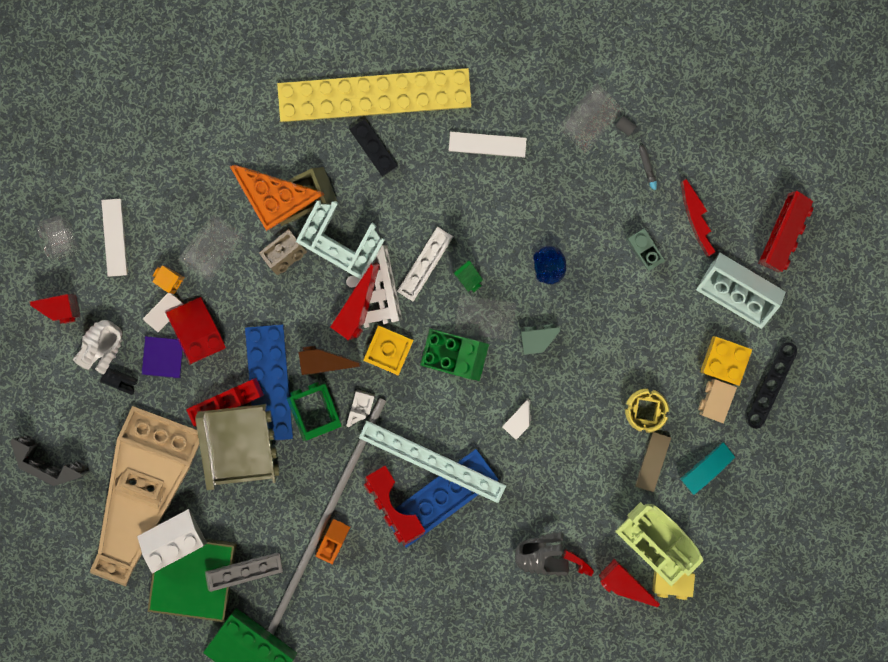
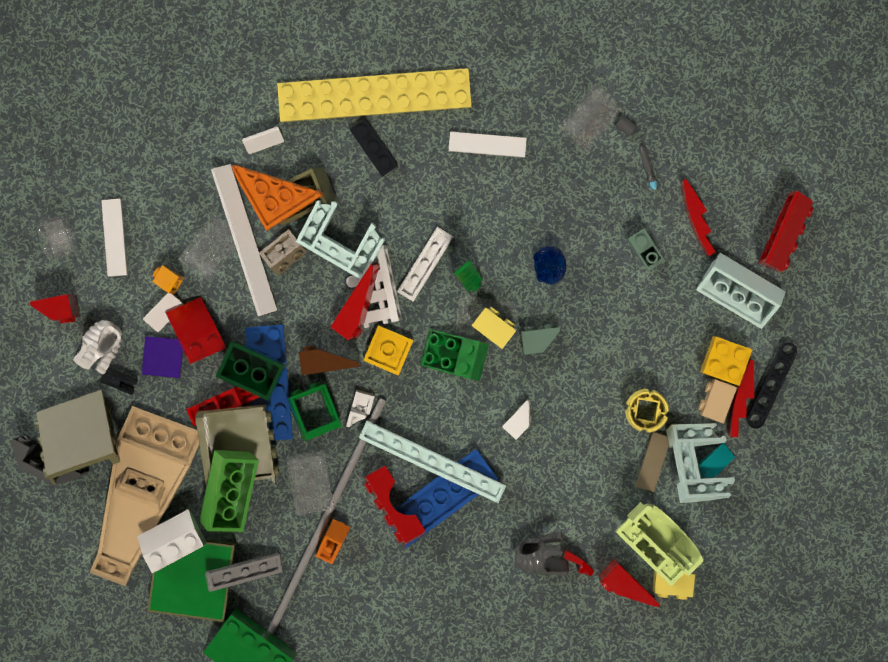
(76, 435): none -> olive panel
(228, 491): none -> bright green brick
(244, 239): none -> white tile
(251, 370): none -> dark green slope
(263, 140): none -> white slope
(310, 482): none -> clear slope
(493, 327): none -> light yellow brick
(691, 487): none -> light aqua wedge
(738, 404): none -> red slope

